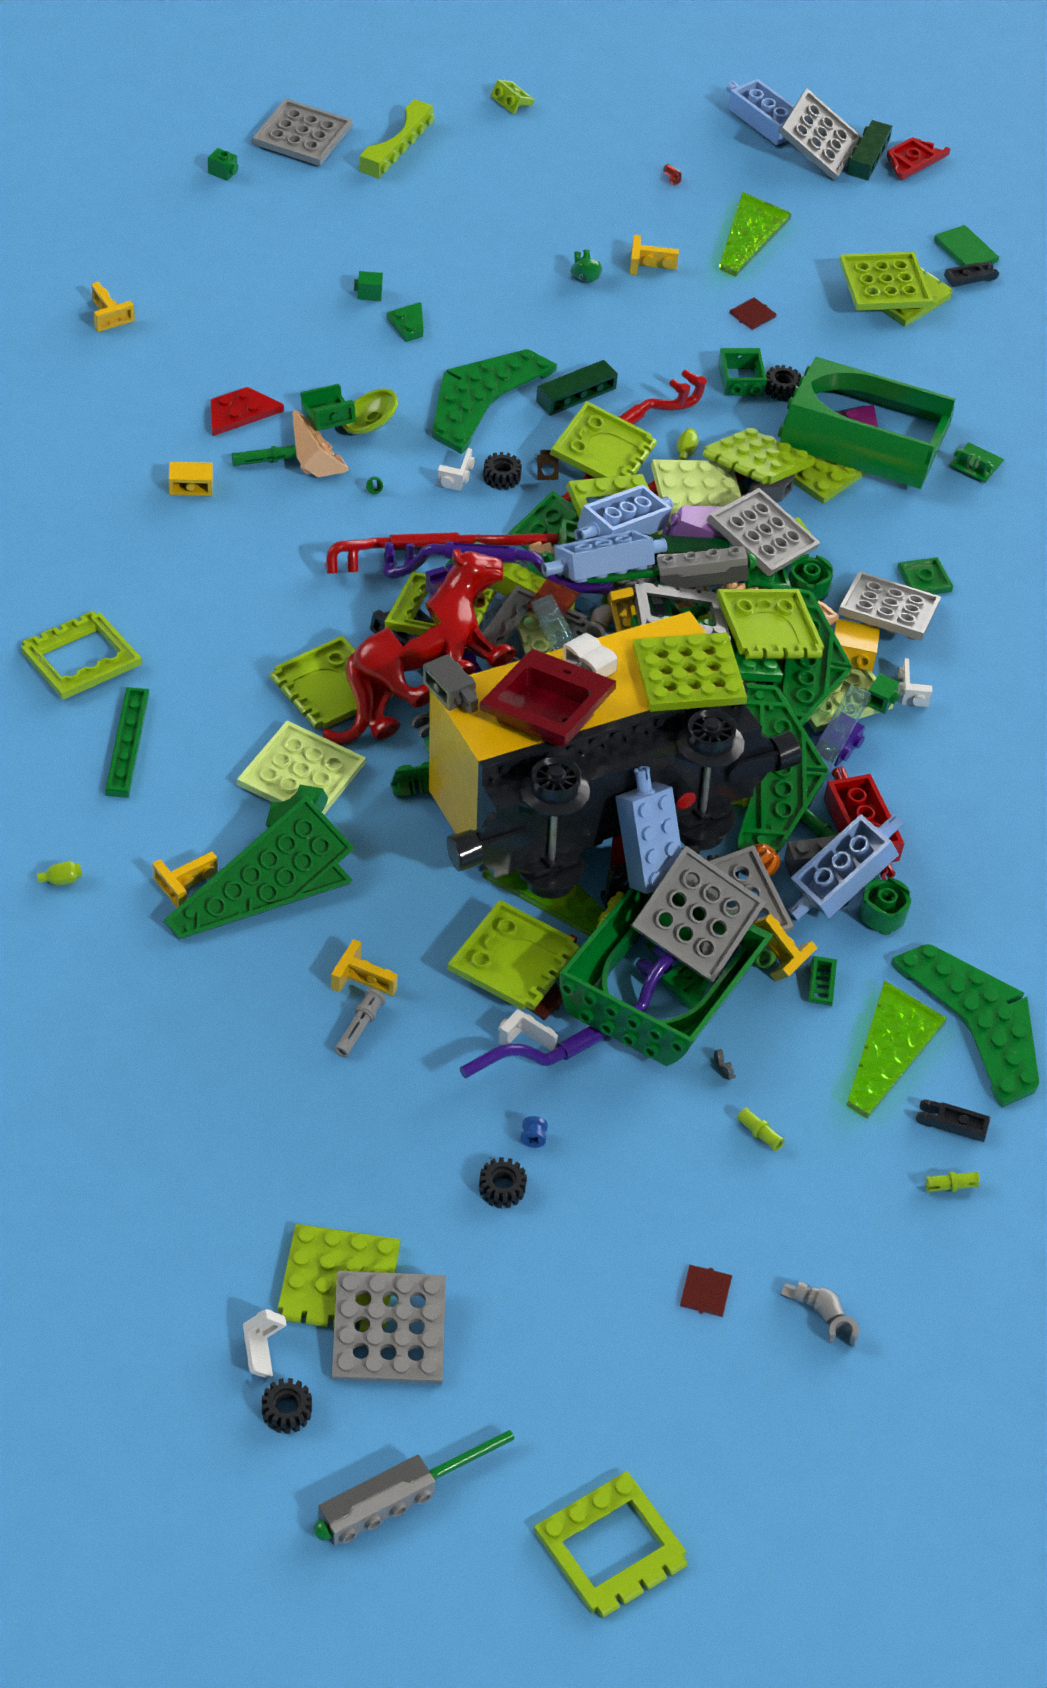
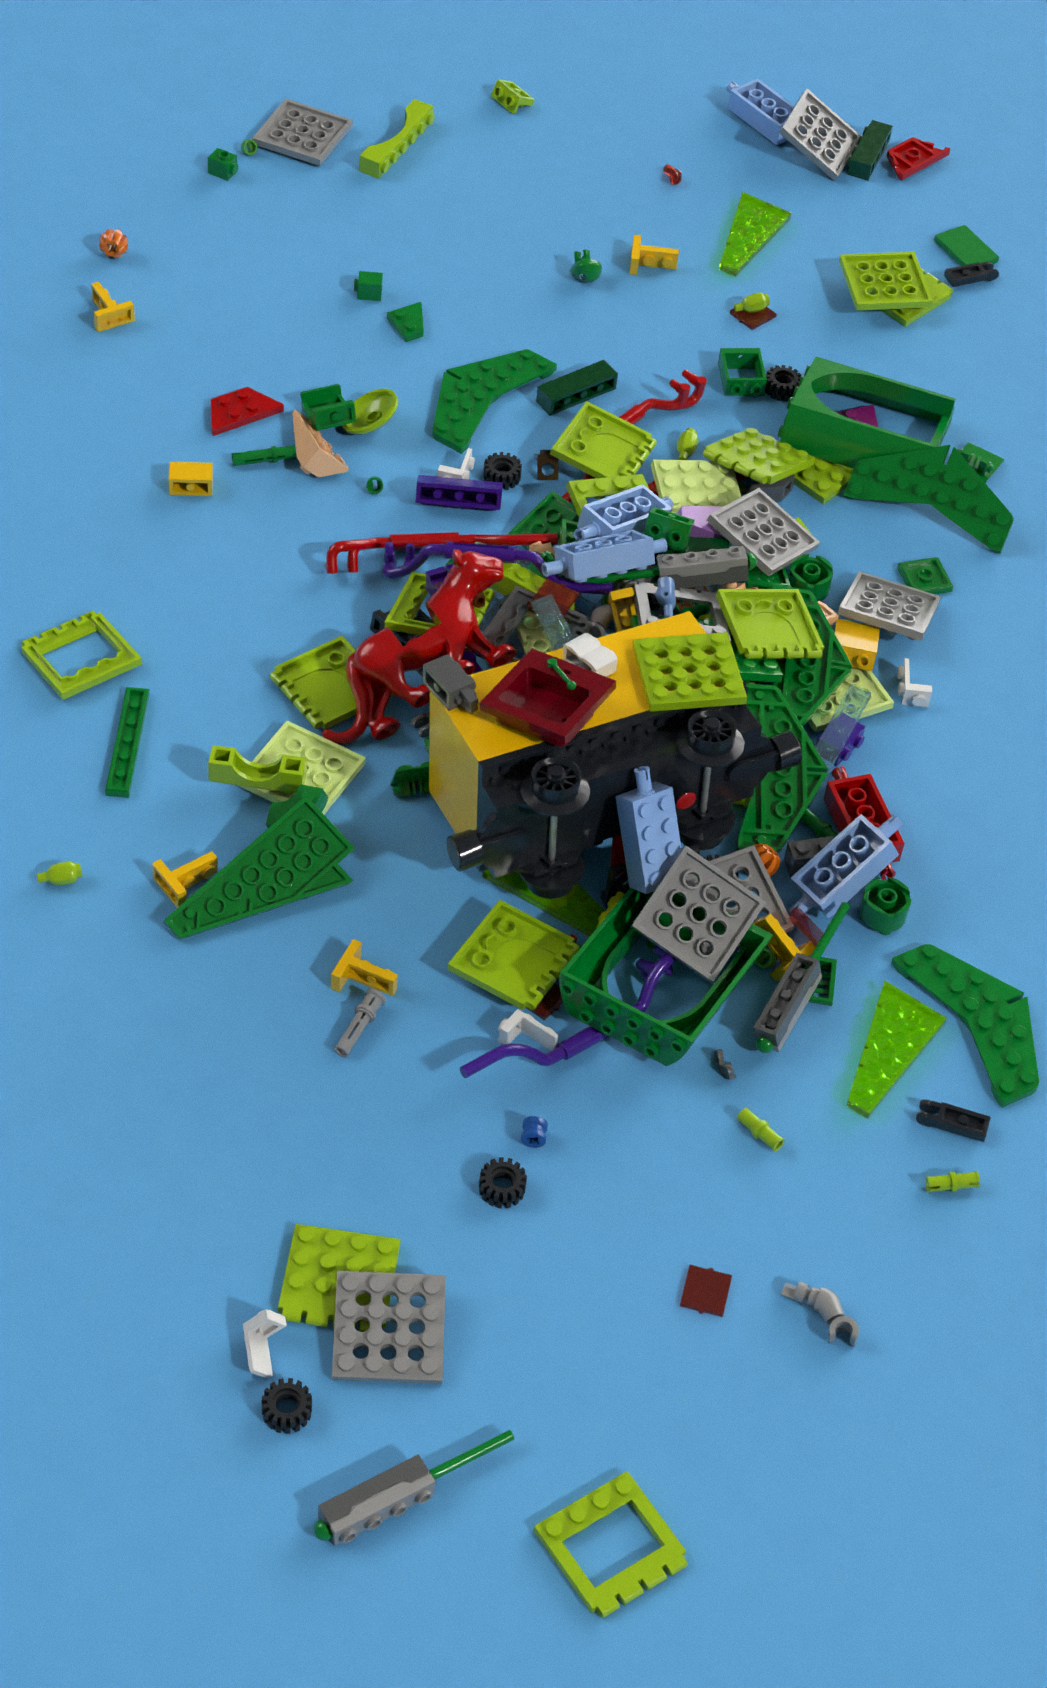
(113, 243): none -> orange piece
(230, 767): none -> lime arch
(251, 145): none -> bright green hinge
(459, 492): none -> dark purple brick
(552, 663): none -> green hinge
(666, 595): none -> medium blue piece
(669, 526): none -> green brick
(685, 985): green wing -> none
(753, 303): none -> lime plant
(793, 992): none -> dark grey piece
(806, 925): none -> clear red piece
(883, 693): green brick -> none
(949, 488): none -> green wing

